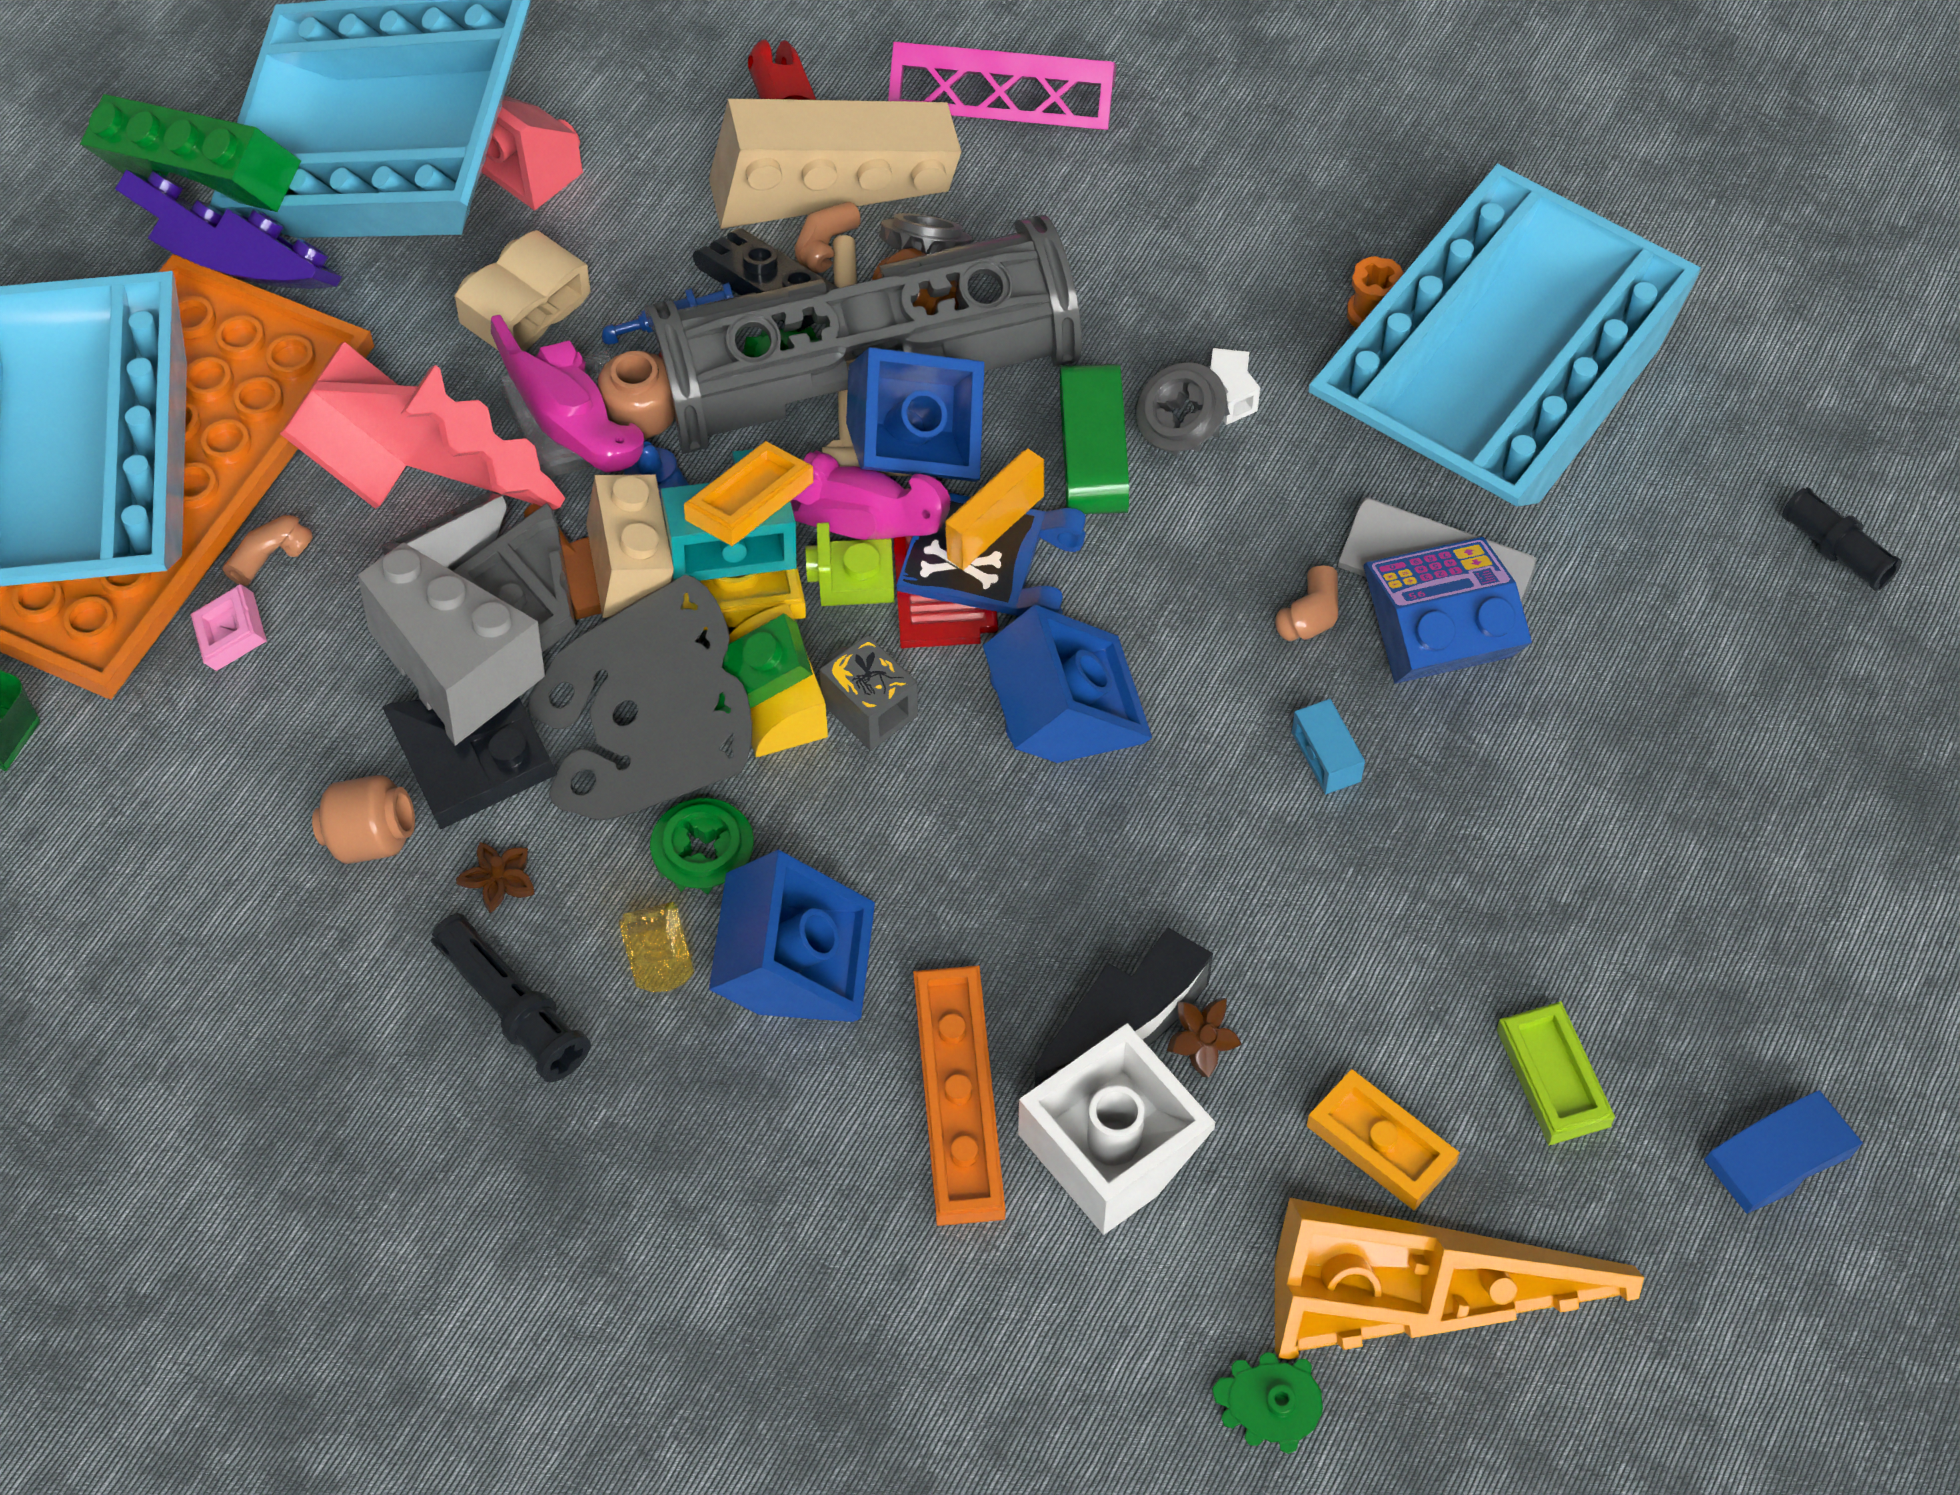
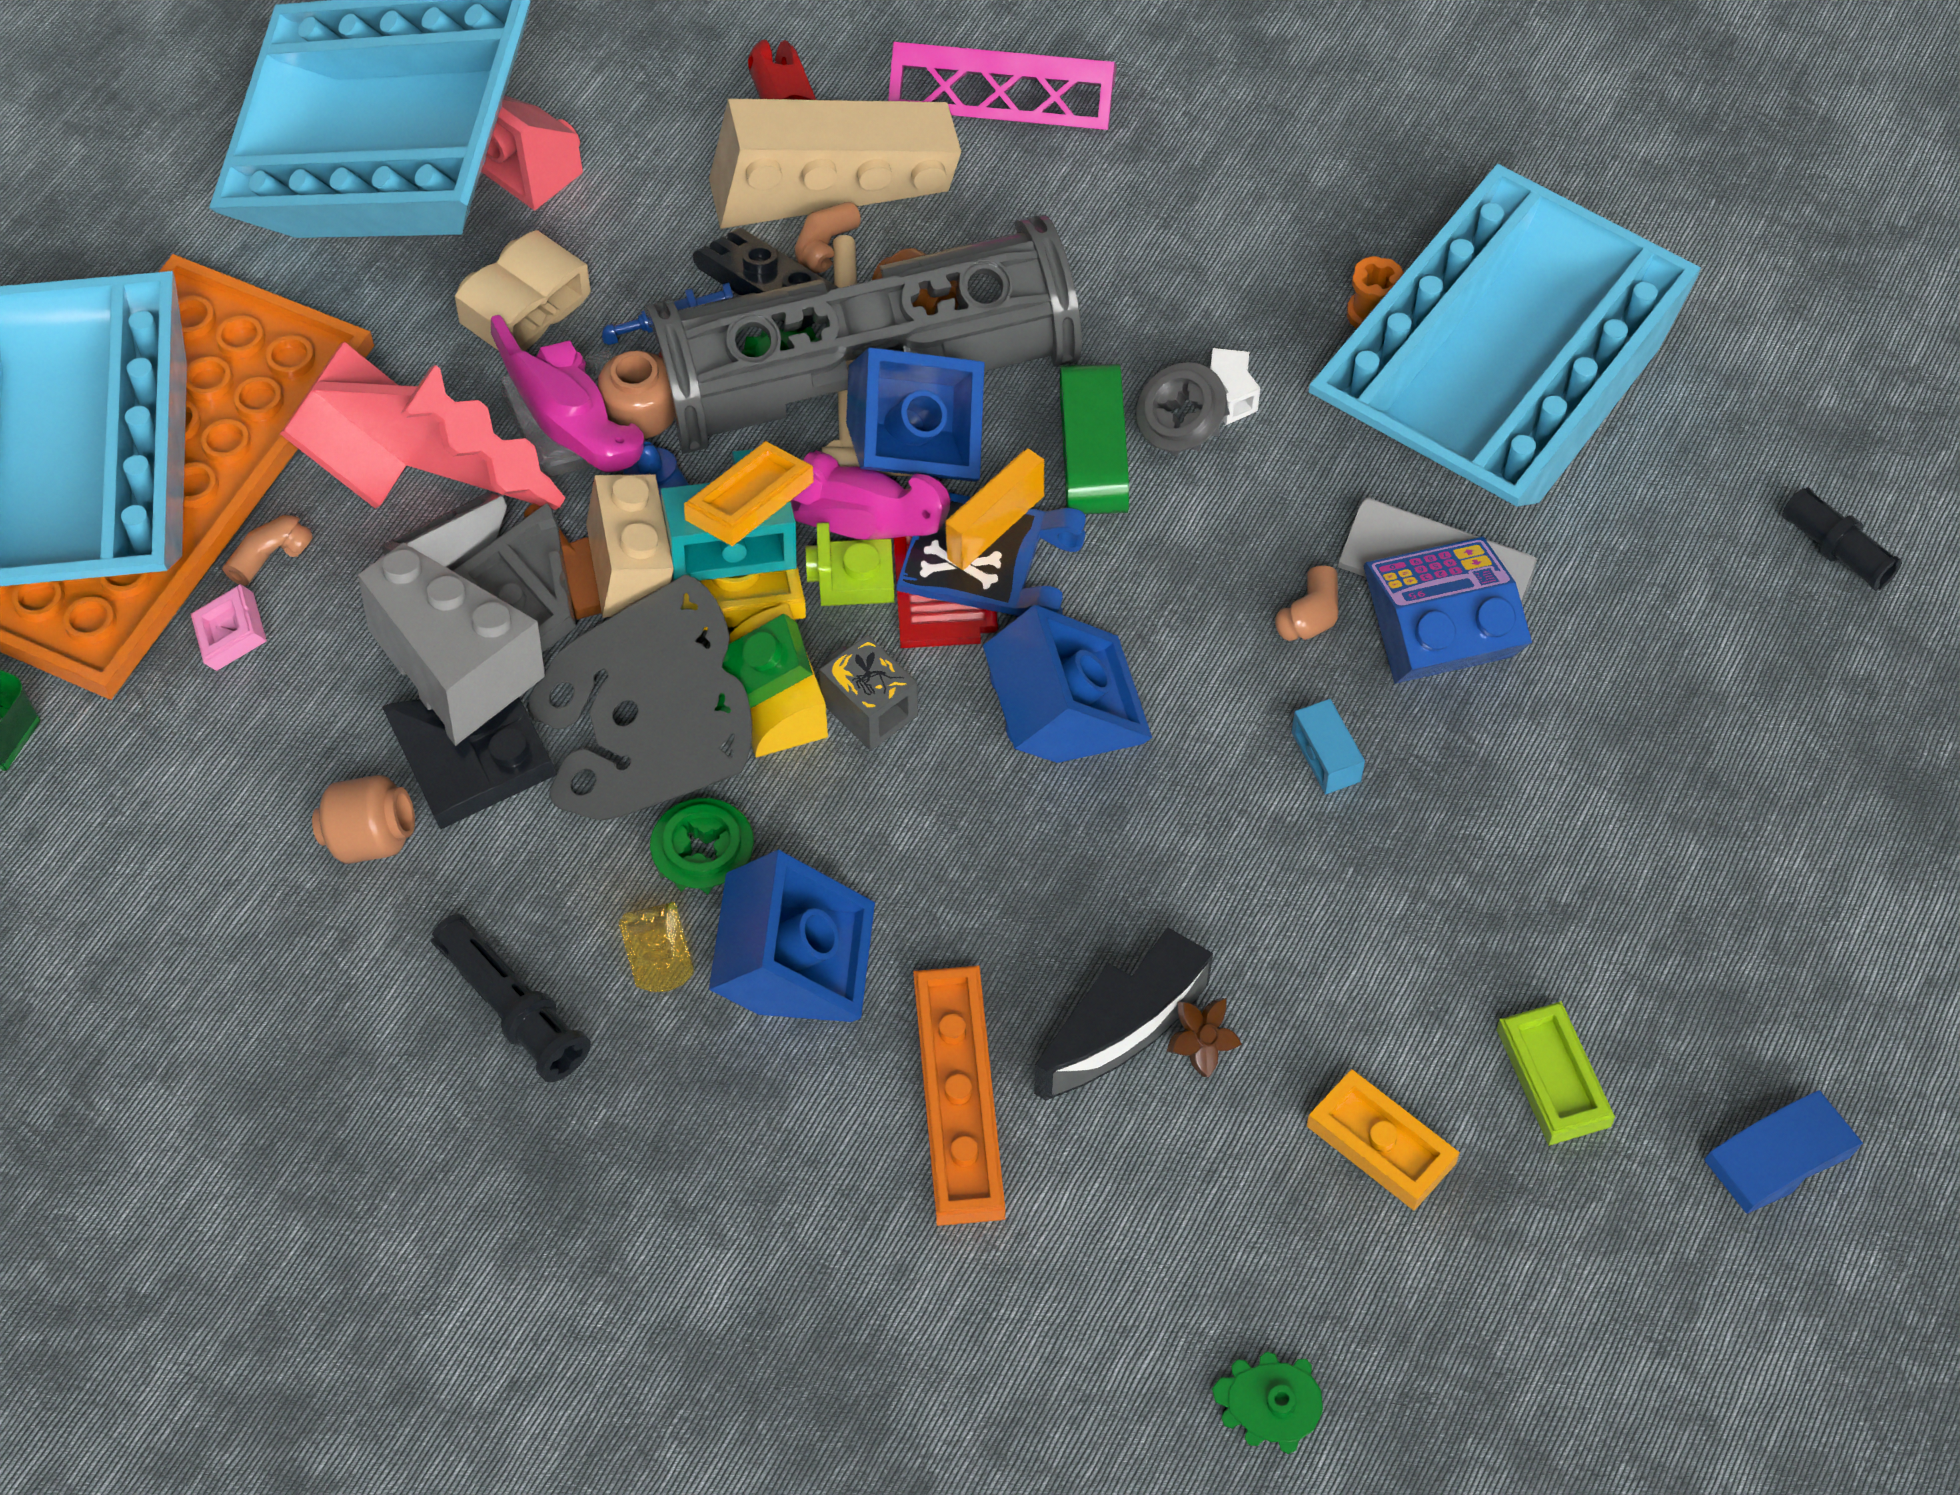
(209, 150): green arch -> none
(229, 241): dark purple slope -> none
(498, 875): reddish brown plant -> none
(922, 232): flat silver gear -> none
(1113, 1127): white slope -> none
(1378, 1276): light orange wedge -> none

